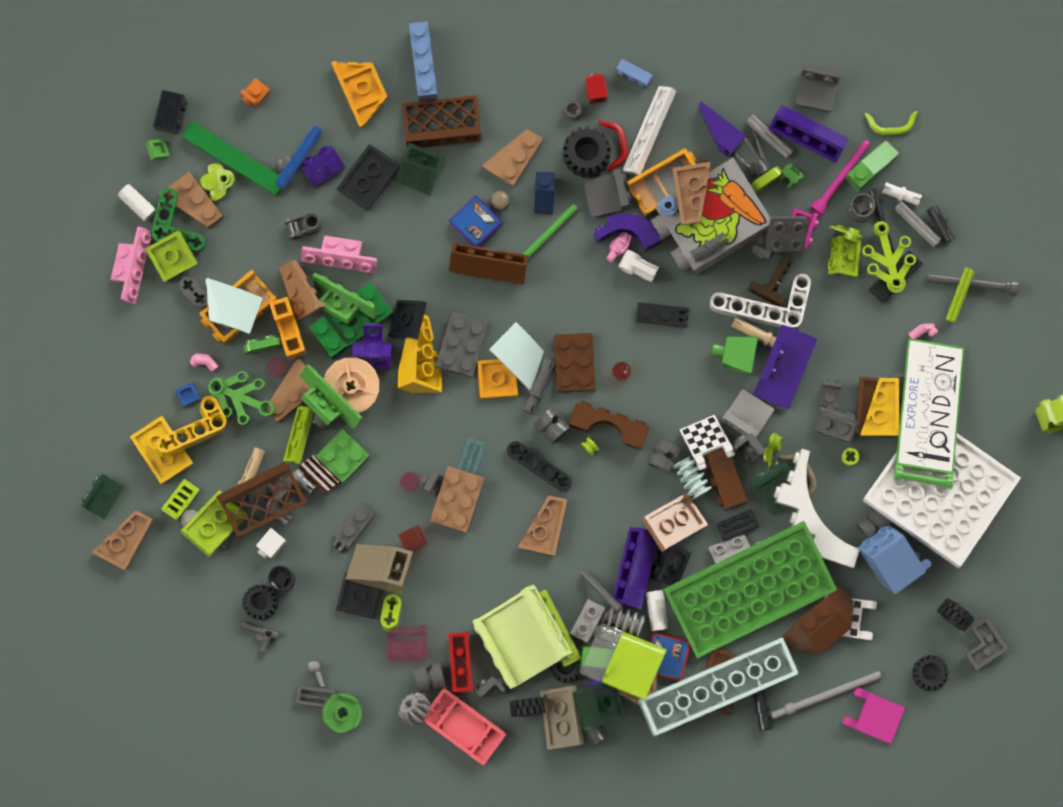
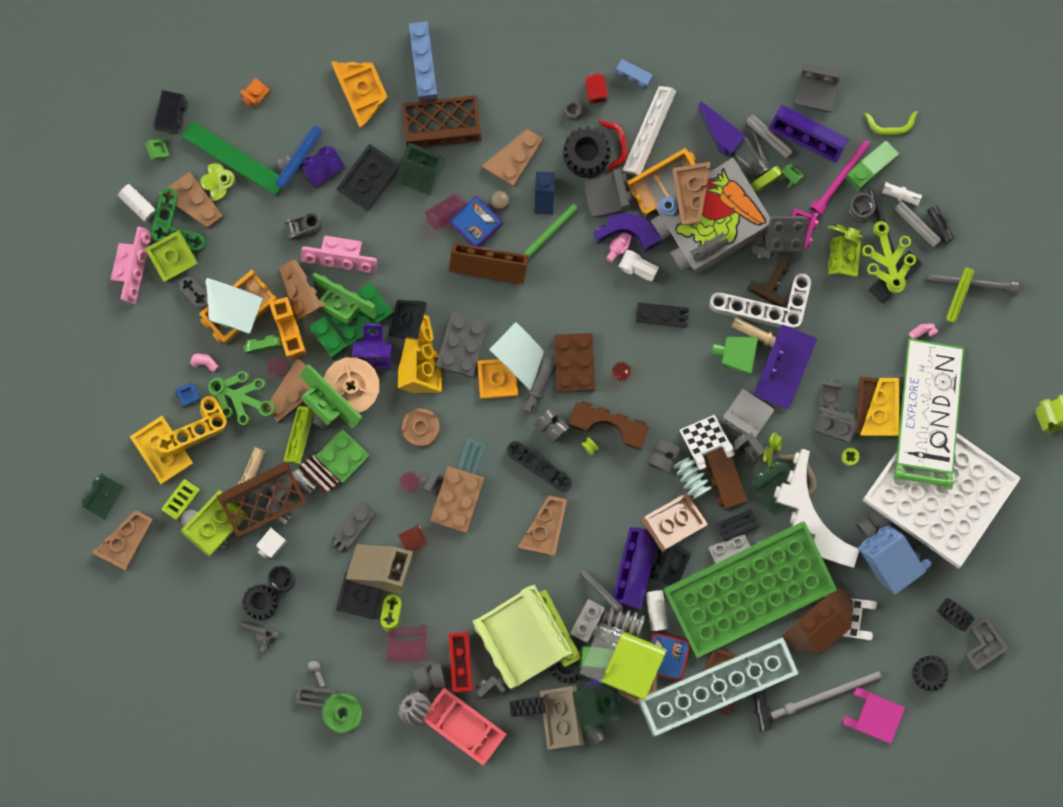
(420, 427): none -> medium nougat tile
(444, 211): none -> clear pink slope

